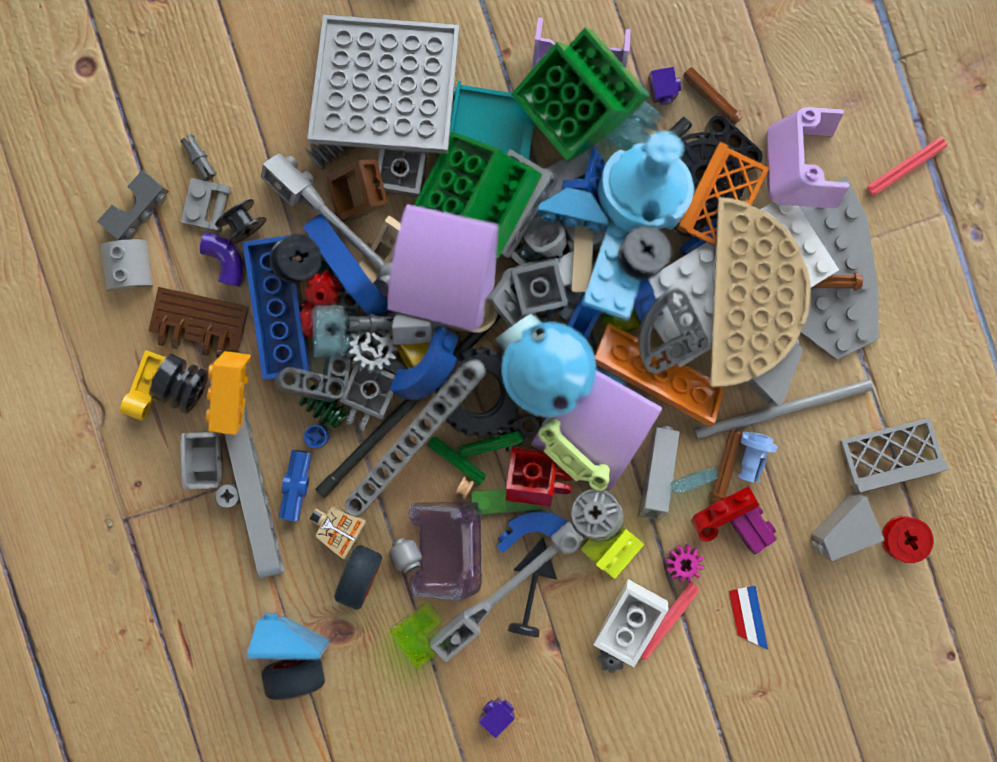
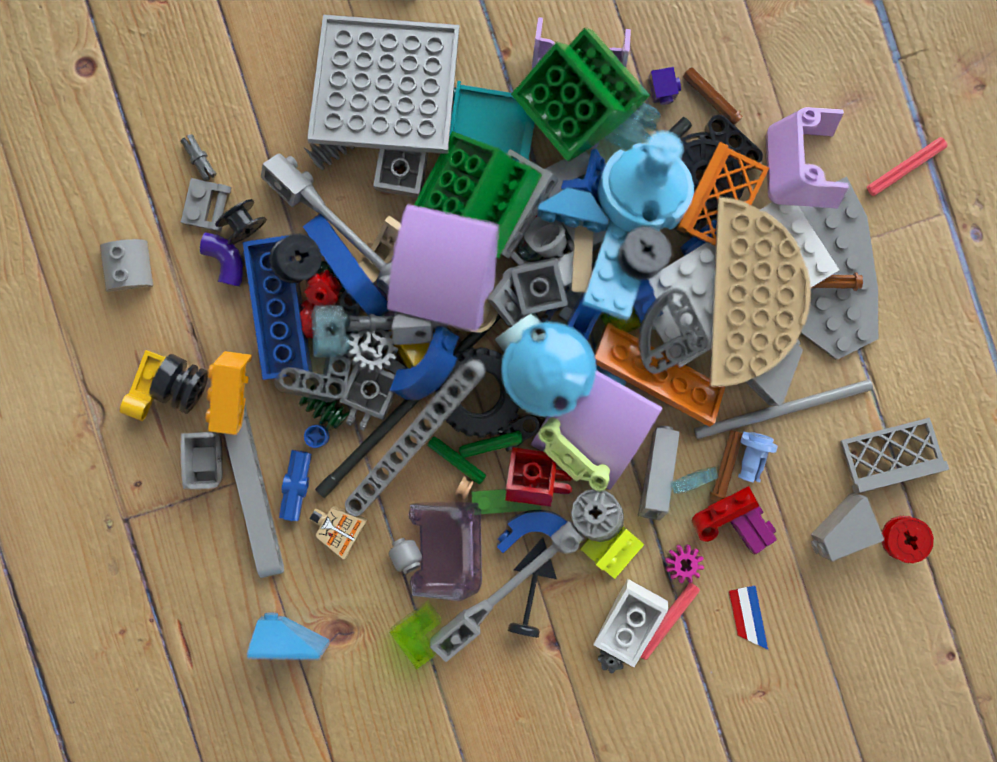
(148, 195): dark grey arch -> none
(200, 317): reddish brown hinge -> none
(232, 495): light grey wheel -> none
(292, 678): black wheel -> none
(358, 577): black wheel -> none
(373, 197): reddish brown window -> none
(496, 716): dark purple brick -> none

